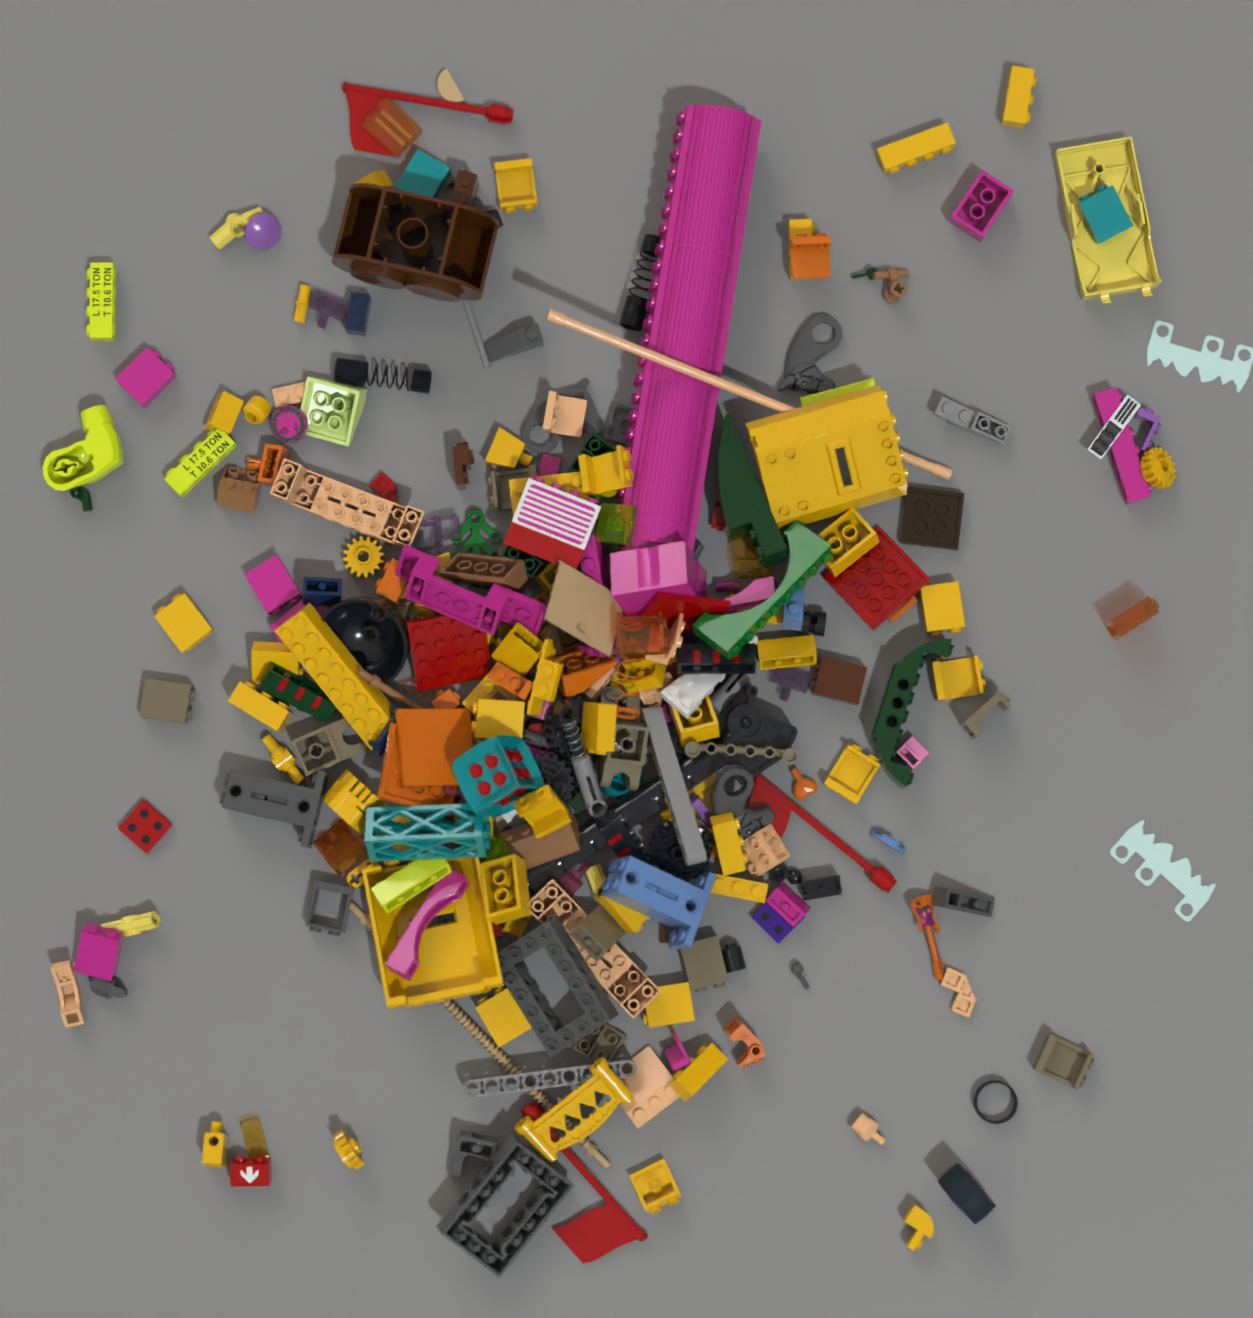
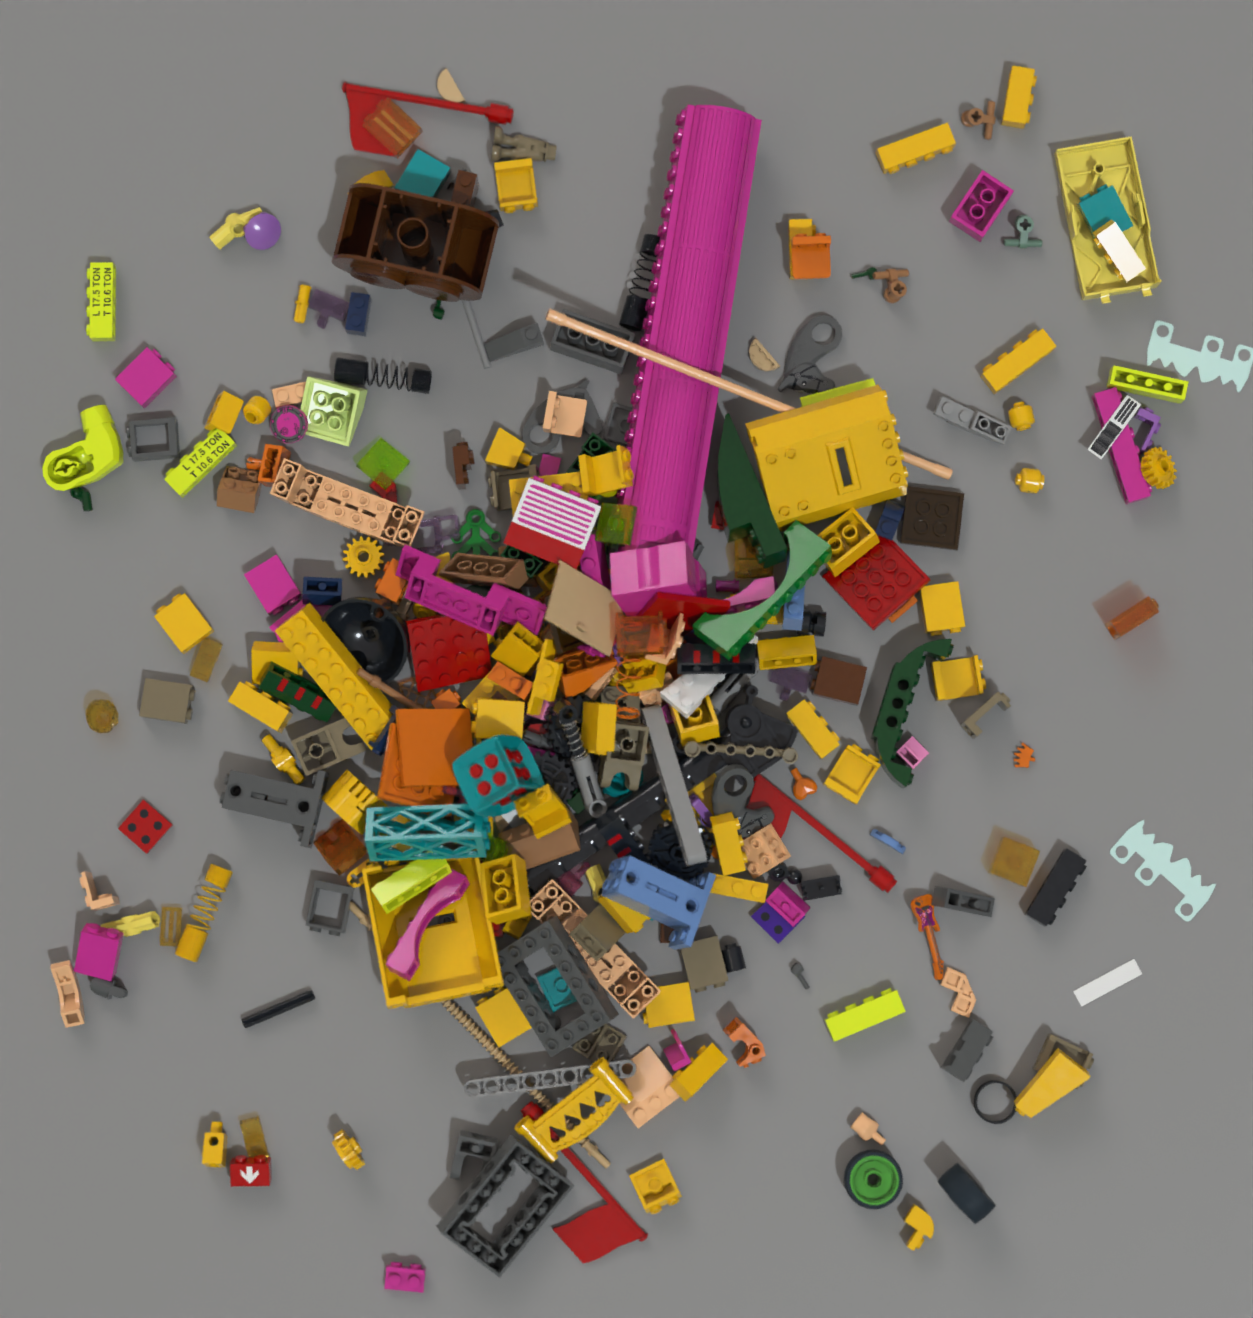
(92, 899): none -> light nougat bracket
(101, 716): none -> clear yellow hair
(171, 926): none -> clear yellow tile
(173, 439): none -> dark grey window
(193, 938): none -> yellow piece
(206, 659): none -> clear yellow slope
(278, 1009): none -> black axle
(383, 463): none -> clear neon green plate
(405, 1277): none -> dark pink bracket
(437, 311): none -> dark green hand
(525, 148): none -> dark tan piece
(556, 990): none -> teal tile
(589, 349): none -> dark grey brick
(761, 357): none -> tan tile
(813, 728): none -> yellow brick
(864, 1015): none -> neon yellow brick
(888, 1183): none -> bright green wheel
(889, 520): none -> dark blue brick
(967, 1050): none -> dark grey wedge
(980, 118): none -> medium nougat piece
(1013, 862): none -> clear yellow brick
(1018, 361): none -> yellow brick
(1021, 416): none -> yellow head
(1023, 241): none -> sand green piece
(1025, 756): none -> orange piece
(1029, 480): none -> yellow head
(1050, 1084): none -> yellow slope
(1055, 887): none -> black brick
(1107, 982): none -> white sticker
(1118, 251): none -> brick
(1147, 384): none -> neon yellow brick

